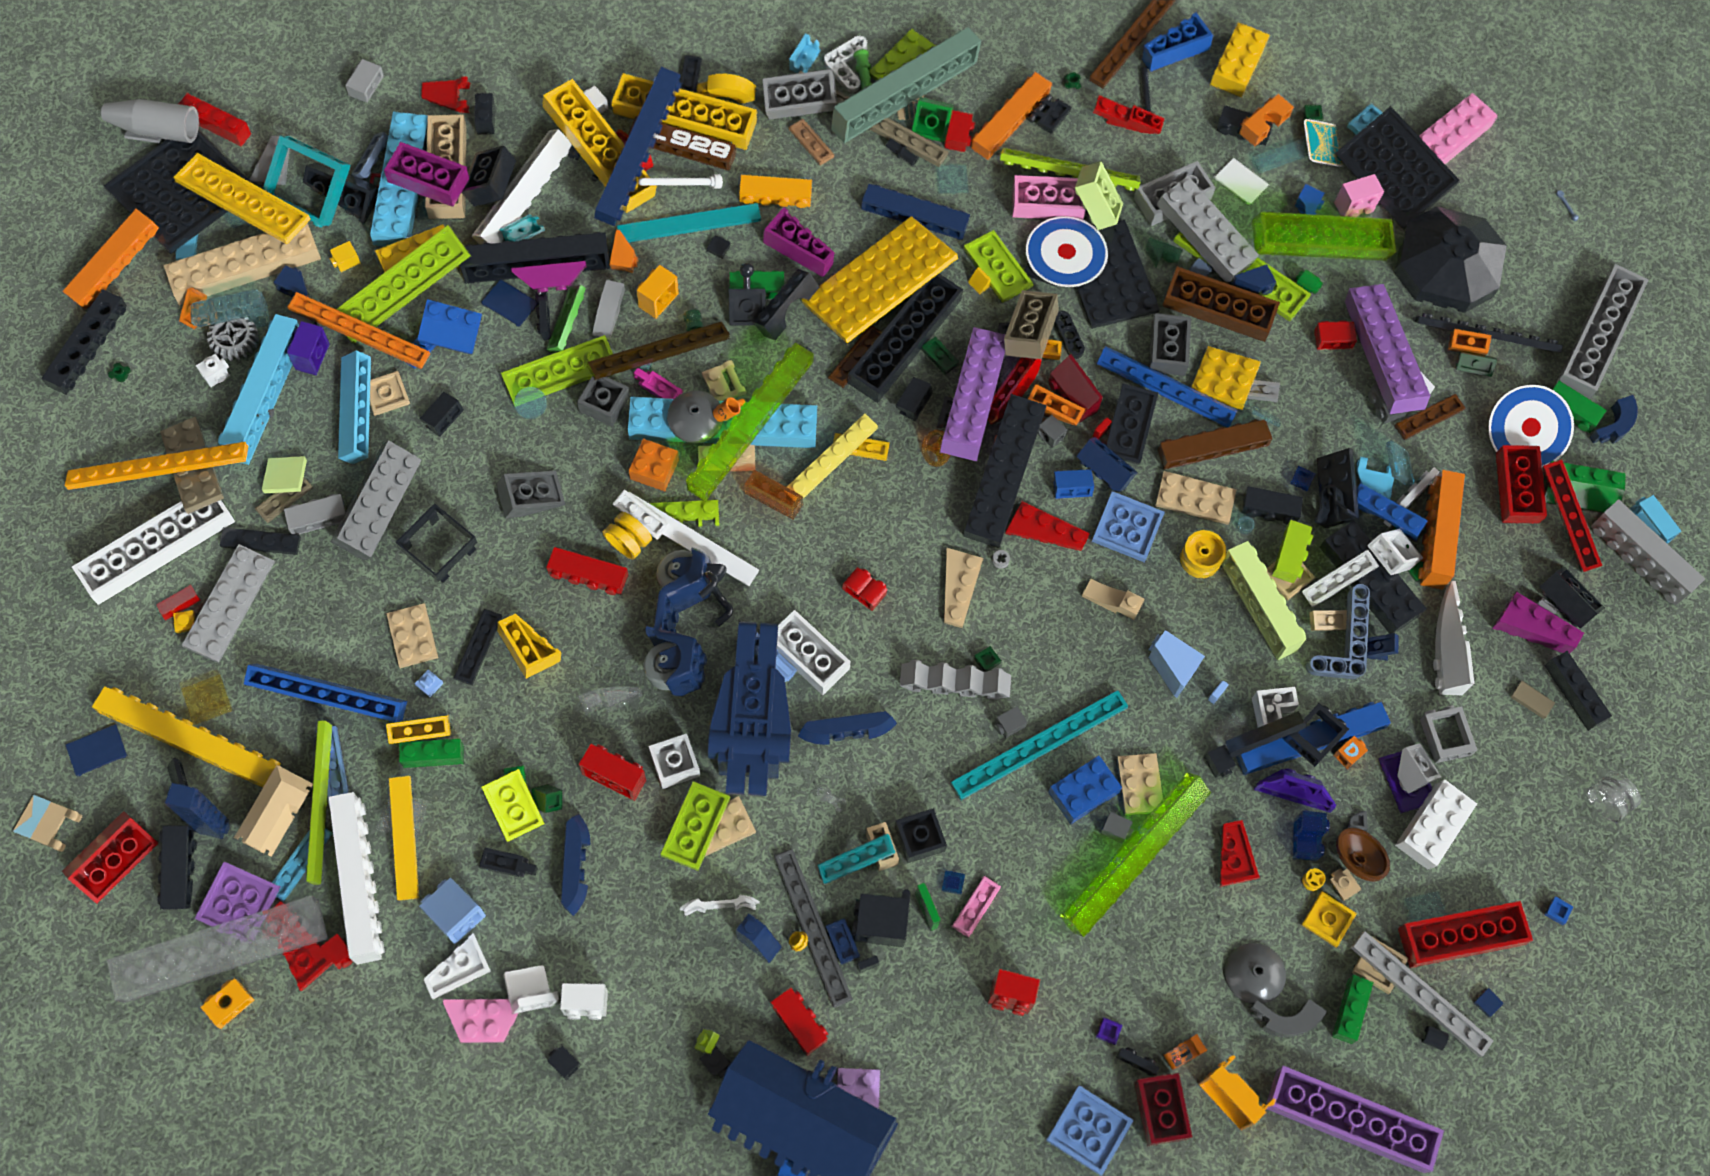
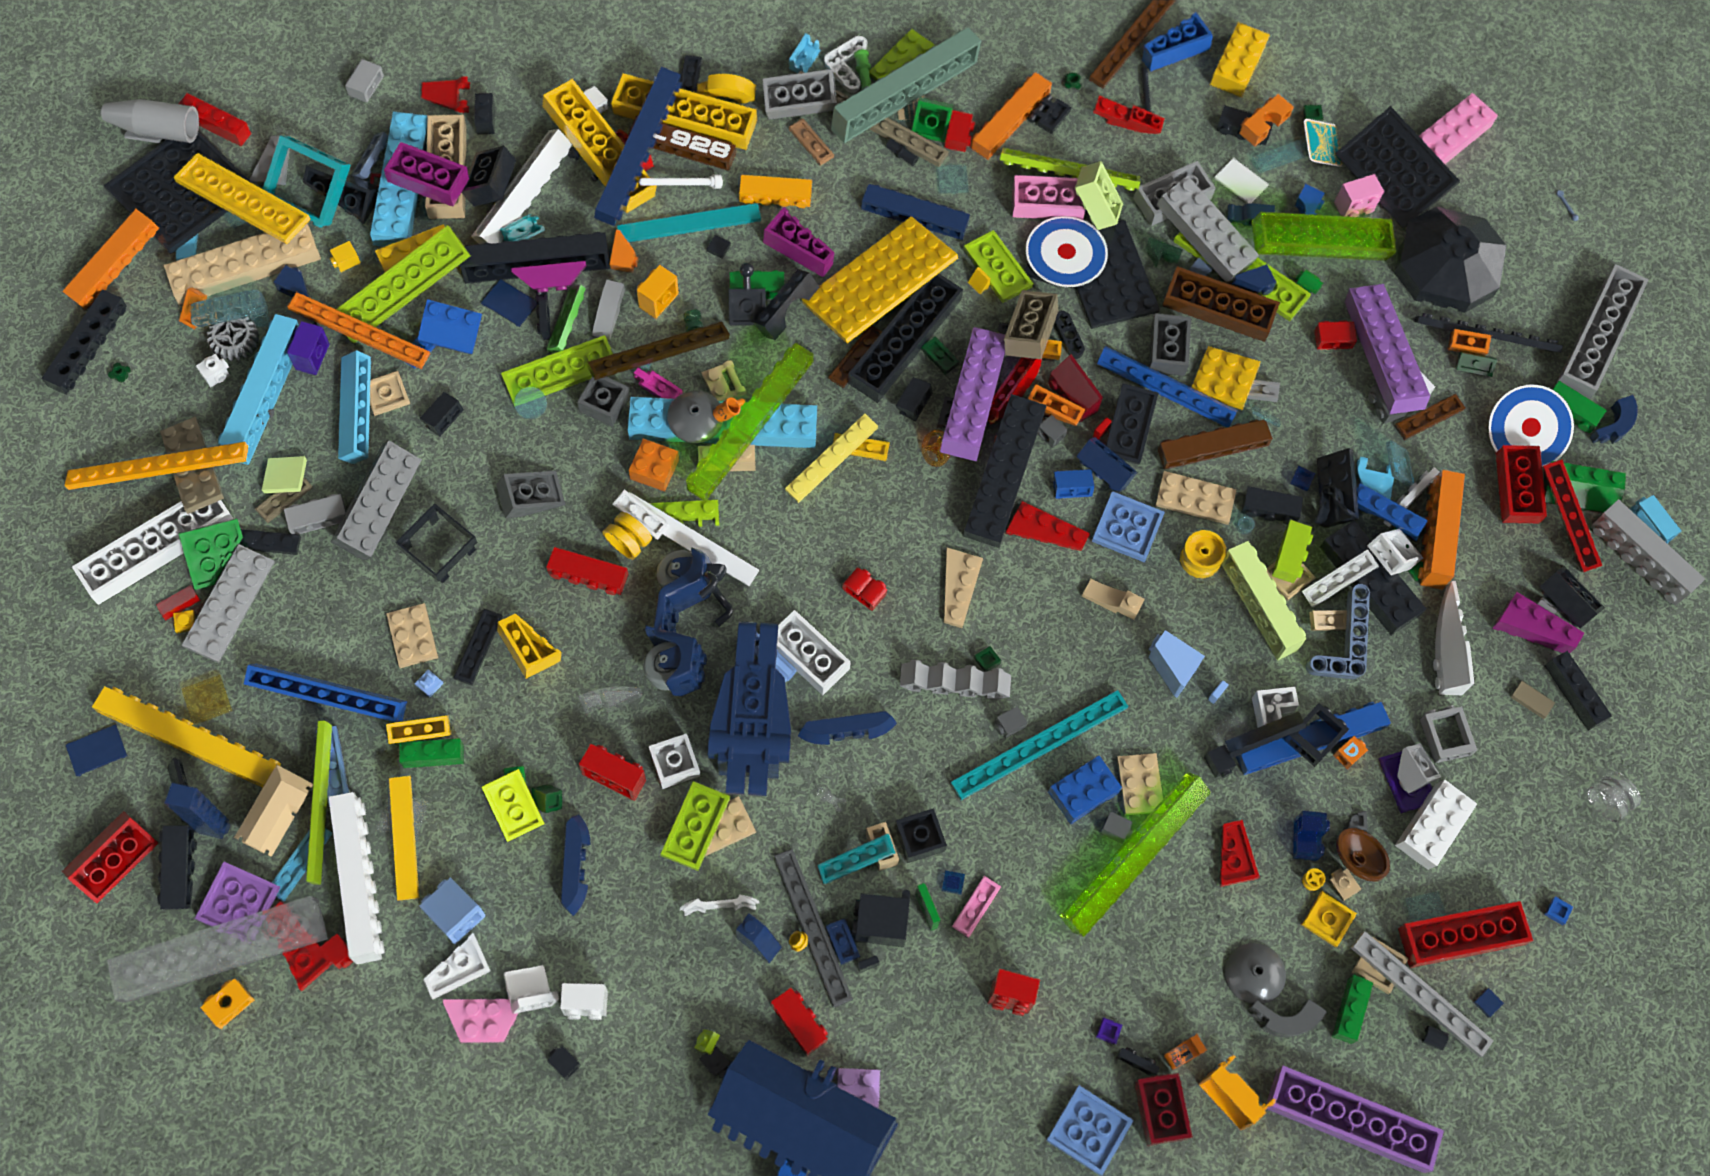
(42, 821): tan flag -> none
(209, 550): none -> plate
(506, 863): black hinge -> none
(773, 494): clear orange brick -> none
(999, 564): light grey bush -> none
(1247, 212): none -> dark blue piece
(1297, 788): dark purple wedge -> none
(1364, 119): medium azure plate -> none
(1382, 646): dark blue slope -> none

